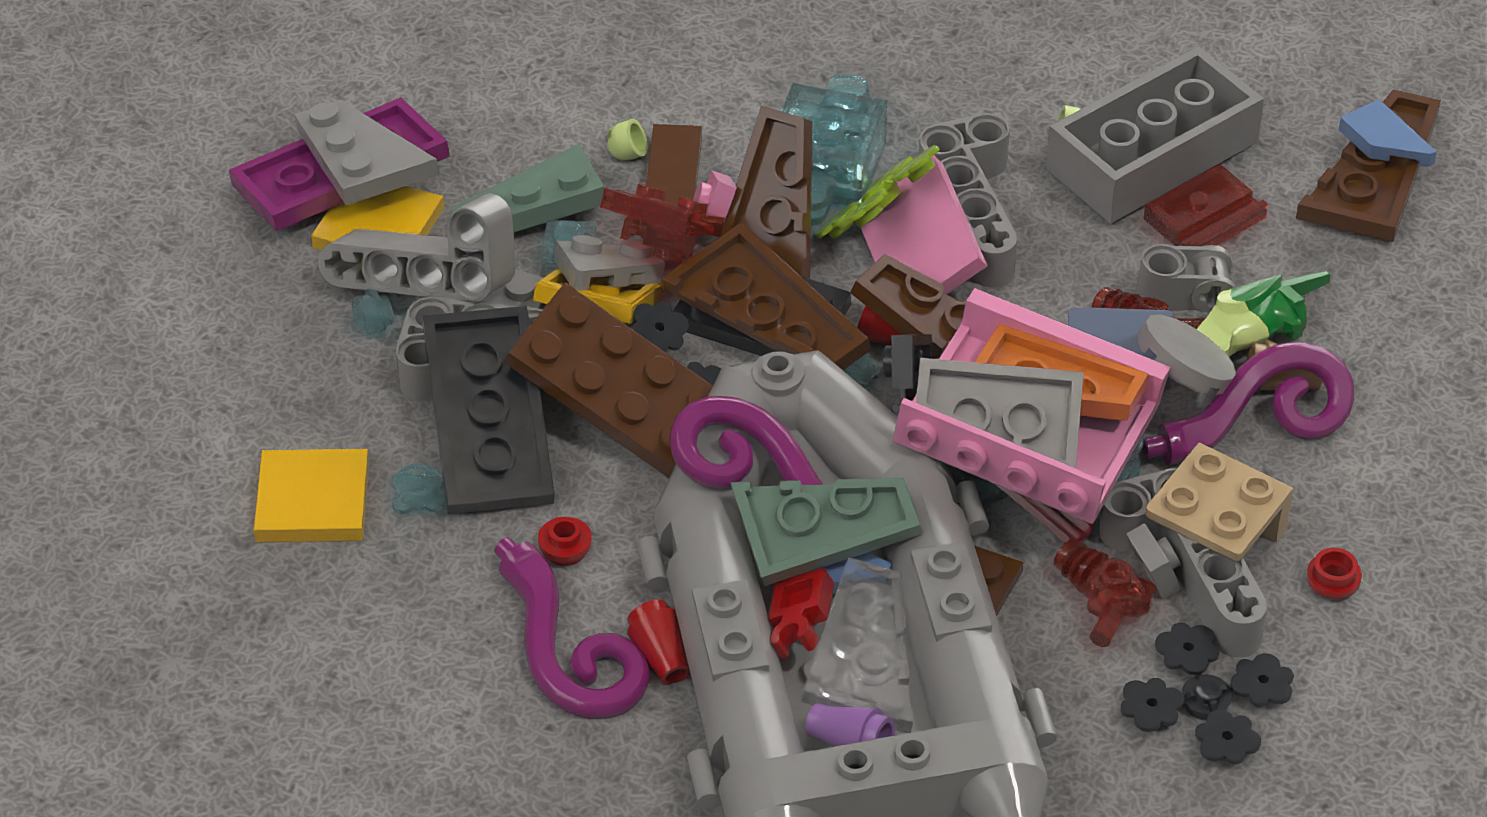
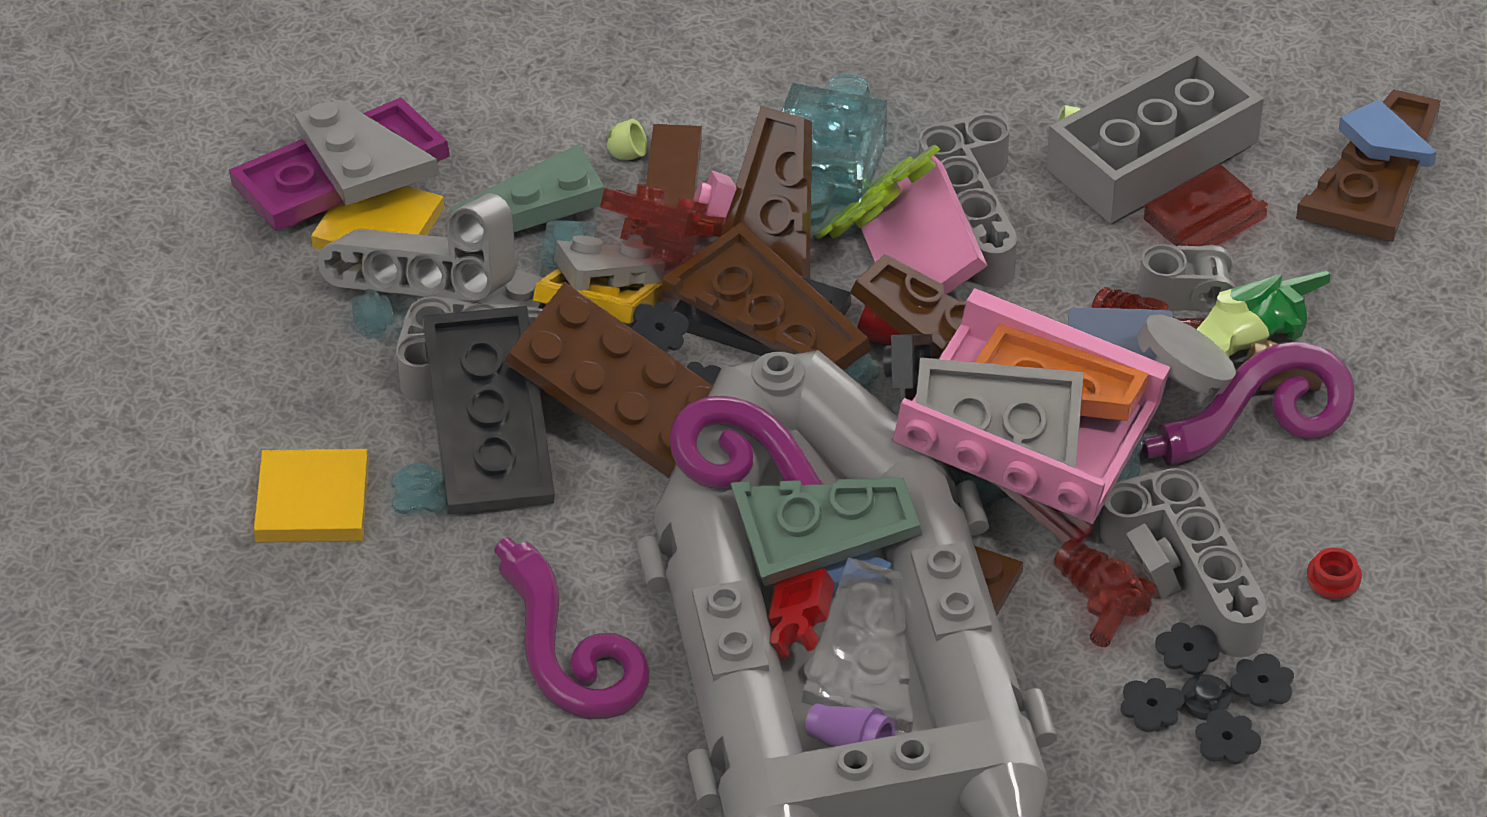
(565, 550): red plate -> none
(659, 638): red cone -> none
(1221, 503): tan bracket -> none

